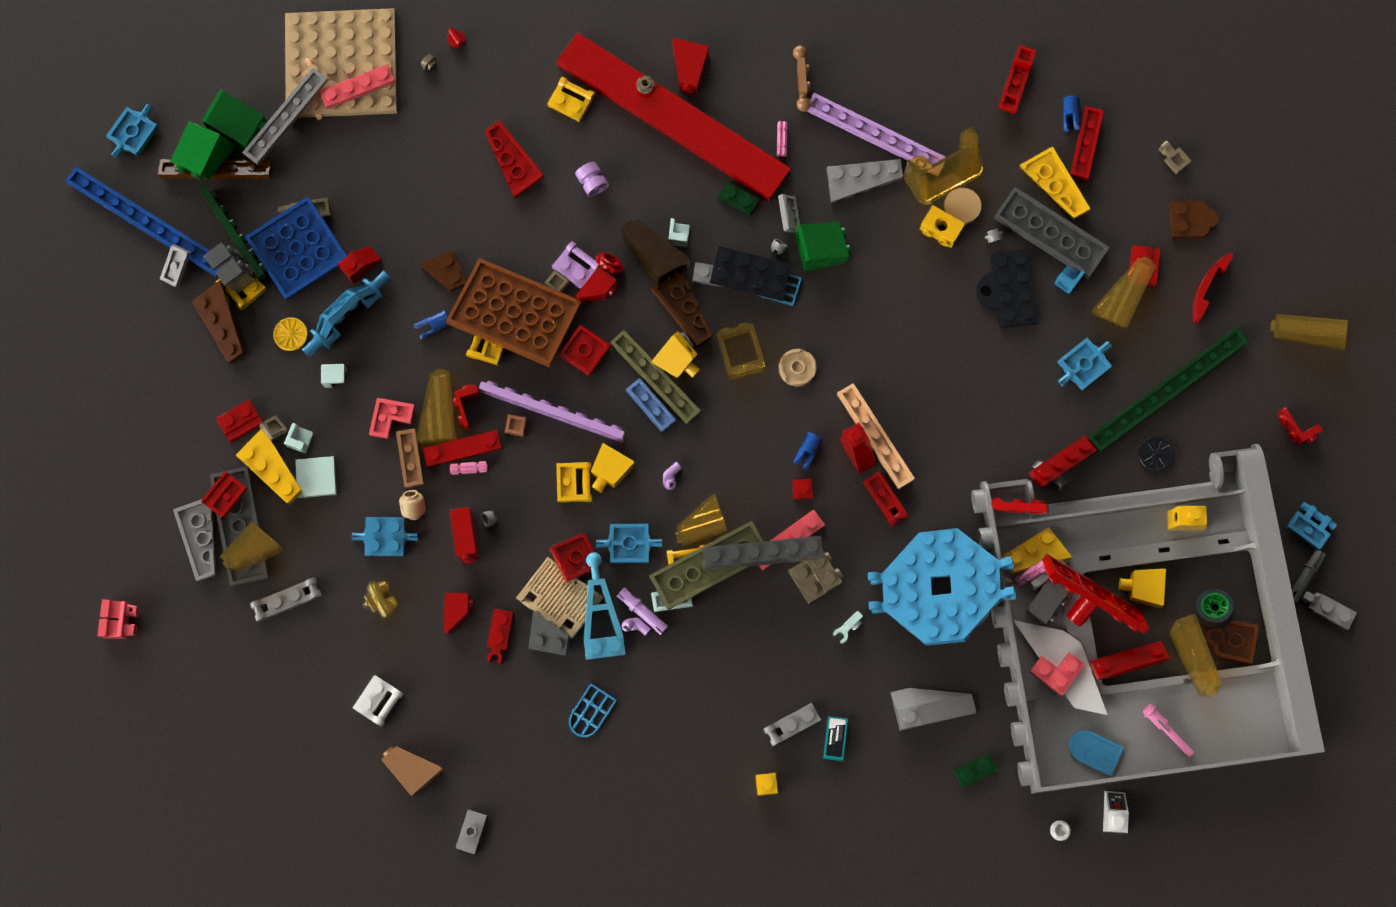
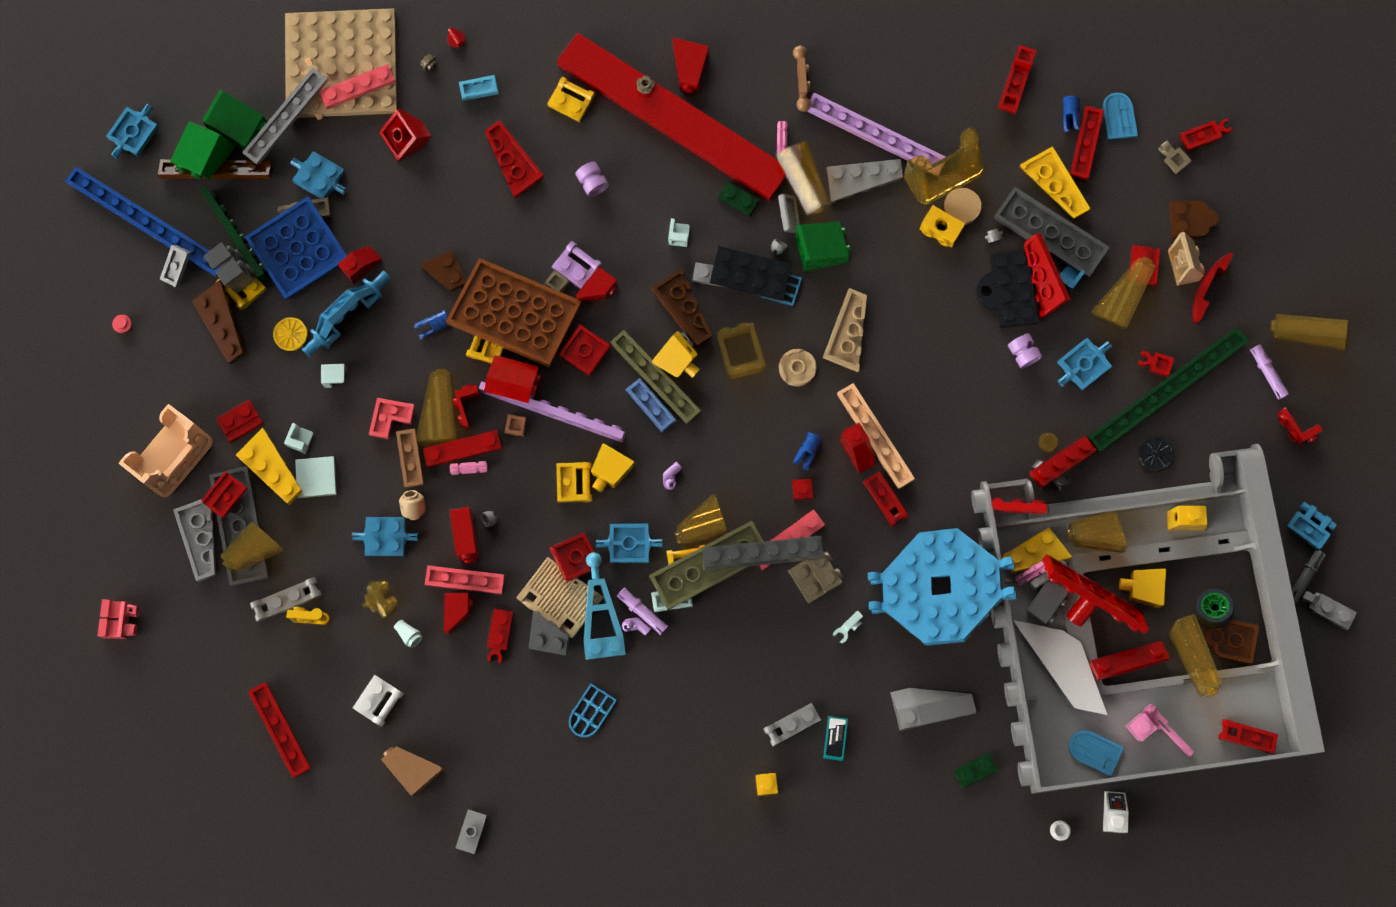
(122, 324): none -> coral plate
(169, 454): none -> light nougat windscreen
(273, 427): dark tan tile -> none
(279, 730): none -> red plate
(300, 615): none -> yellow plate
(318, 175): none -> dark azure plate
(404, 134): none -> red slope
(409, 635): none -> light aqua cone
(464, 580): none -> coral plate
(478, 88): none -> medium azure plate
(512, 379): none -> red brick
(609, 262): red gear -> none
(654, 252): dark brown slope -> none
(804, 177): none -> clear yellow slope
(846, 337): none -> tan wing
(1024, 350): none -> lavender wheel
(1045, 276): none -> red wing
(1048, 442): none -> clear yellow plate
(1058, 677): coral plate -> none
(1098, 533): none -> clear yellow slope
(1119, 117): none -> dark azure window
(1141, 727): none -> bright pink brick
(1159, 364): none -> red plate
(1185, 260): none -> tan slope
(1204, 134): none -> red plate
(1249, 736): none -> red plate
(1267, 368): none -> lavender pin

